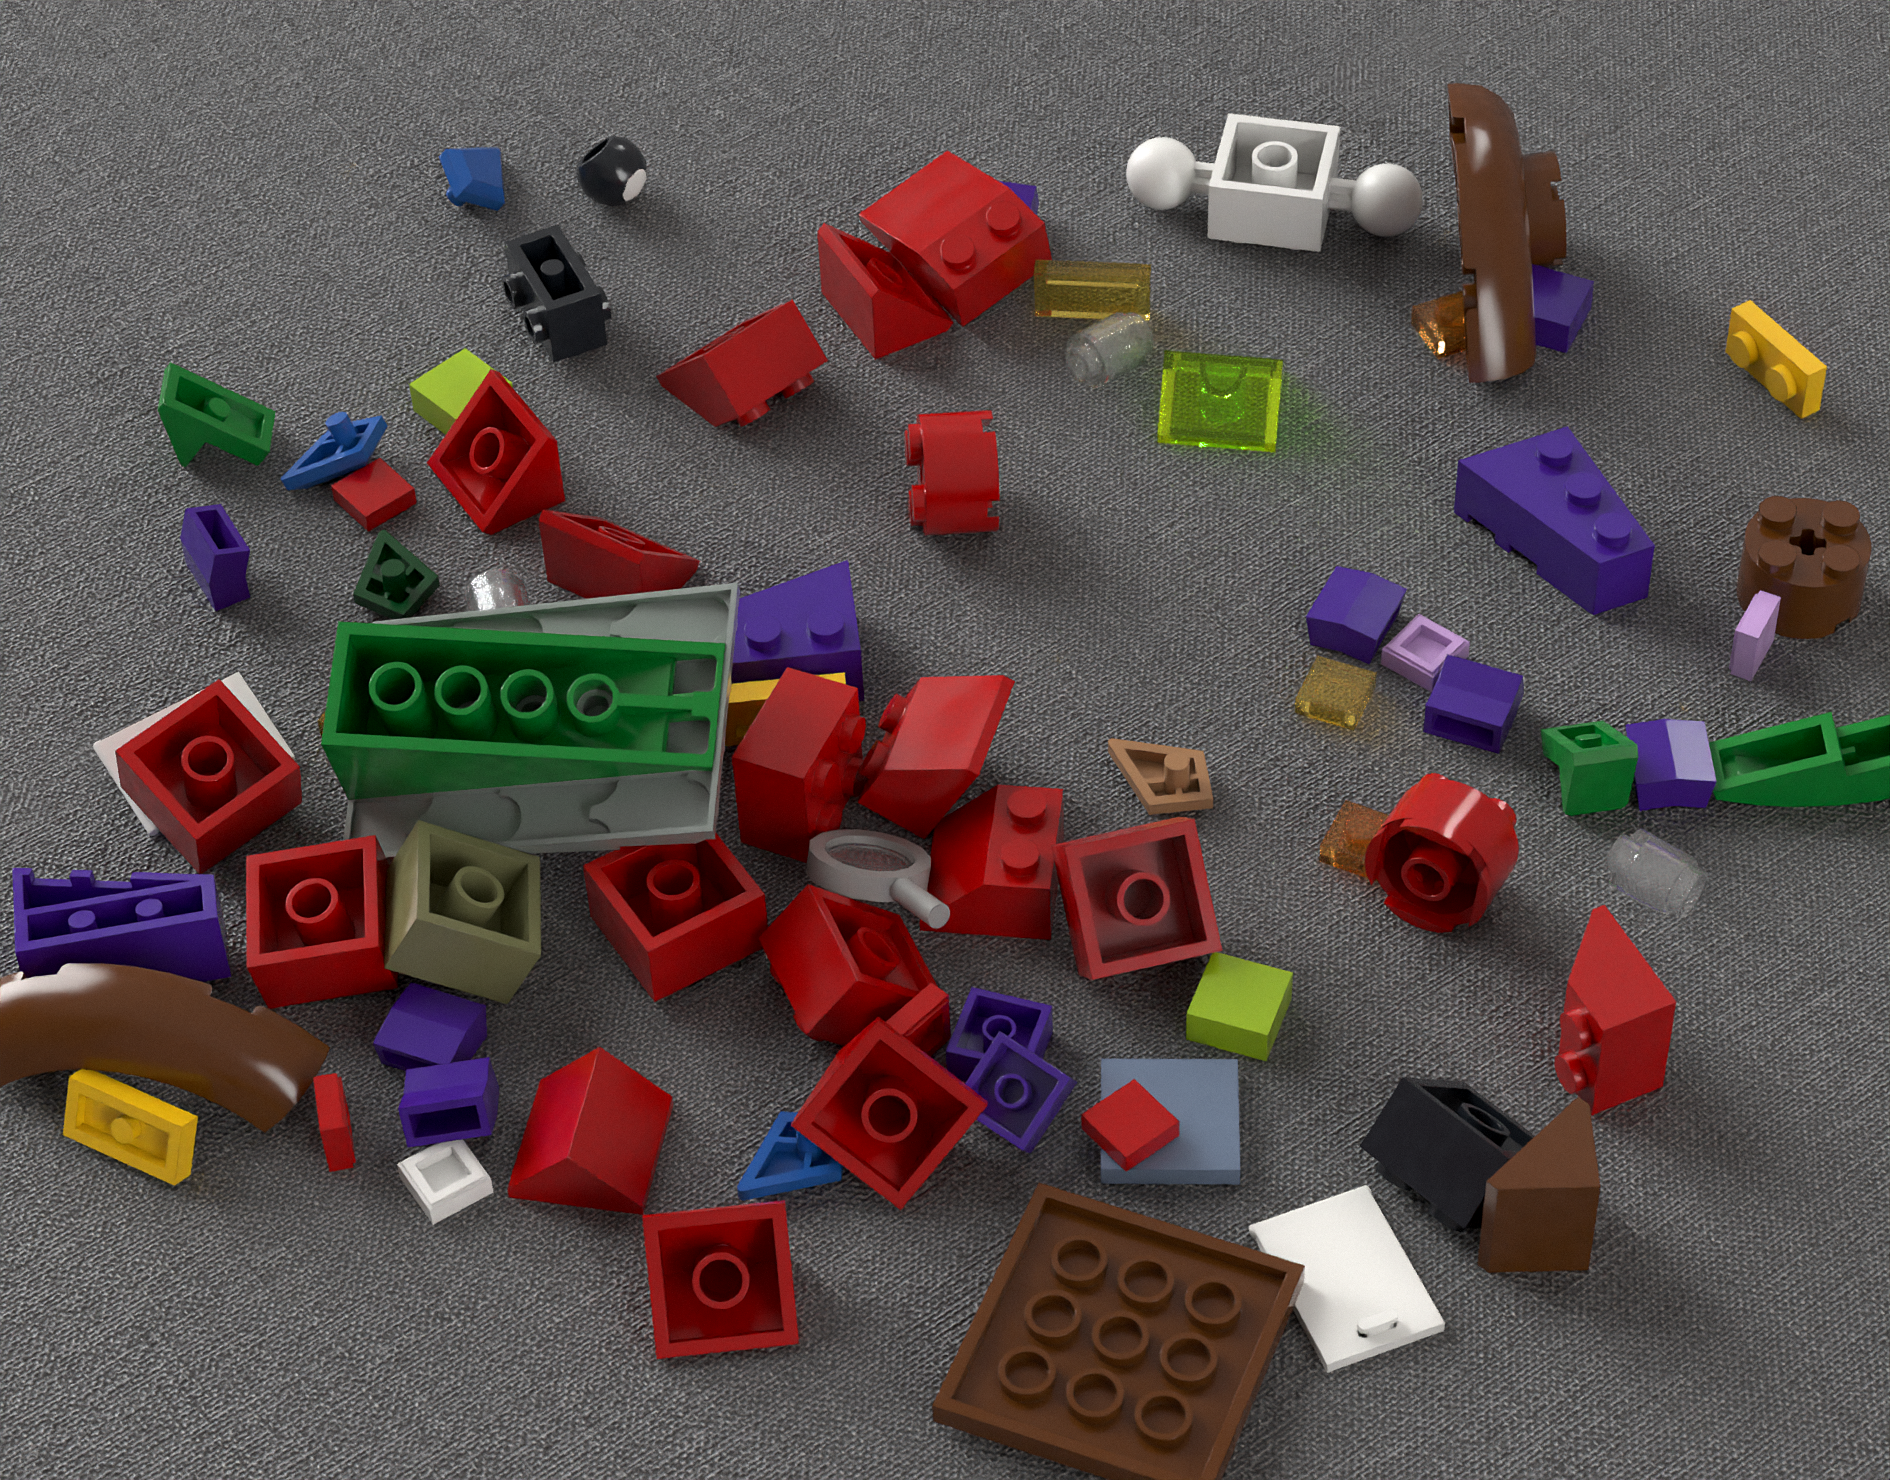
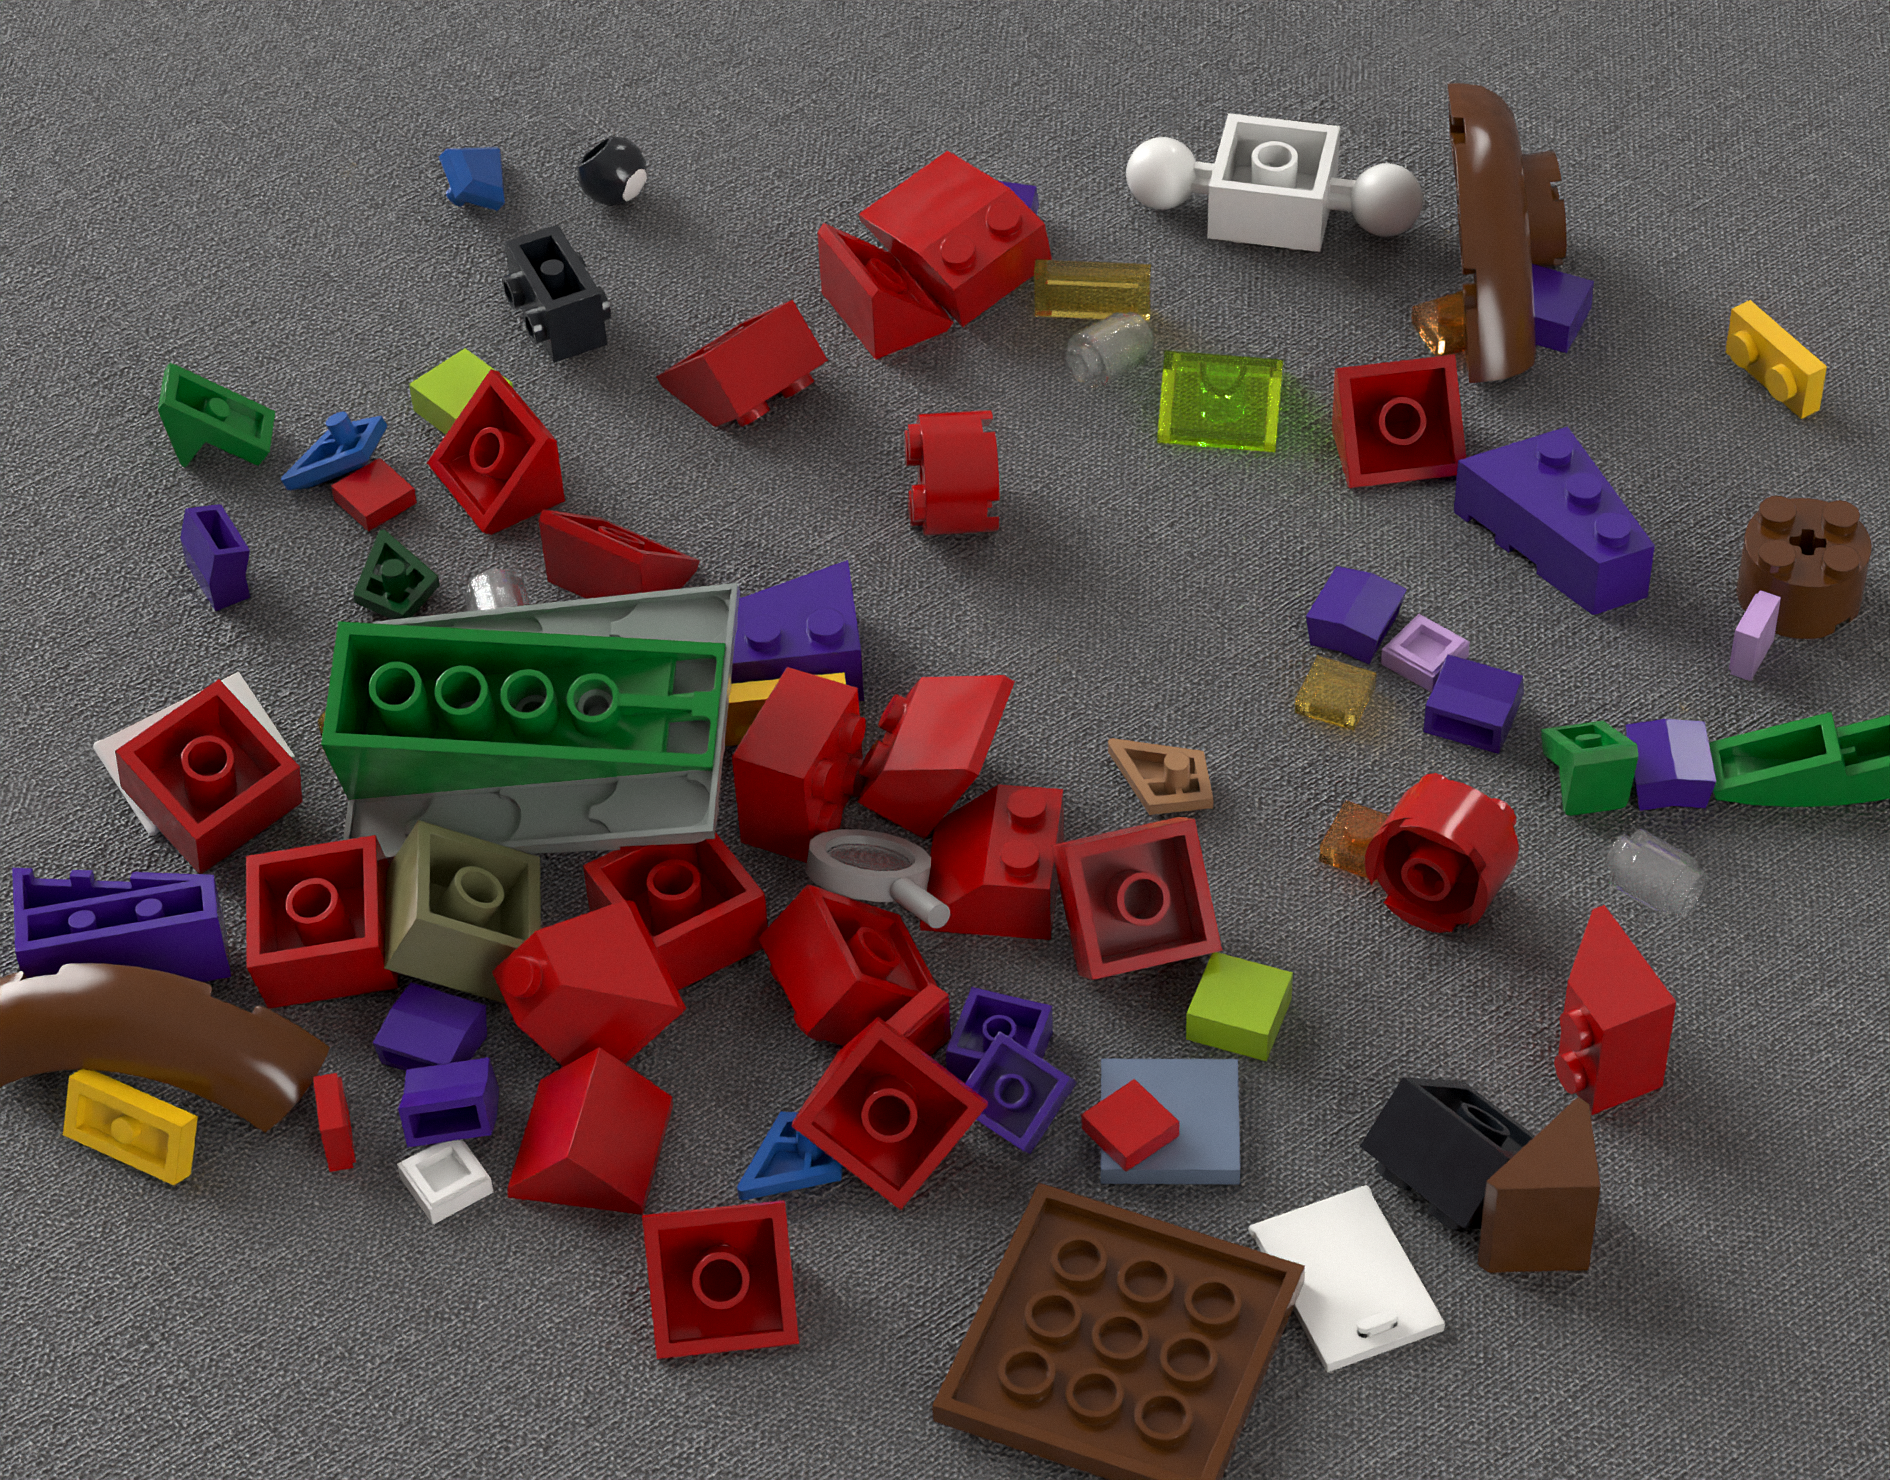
(590, 985): none -> red slope
(1398, 421): none -> red slope

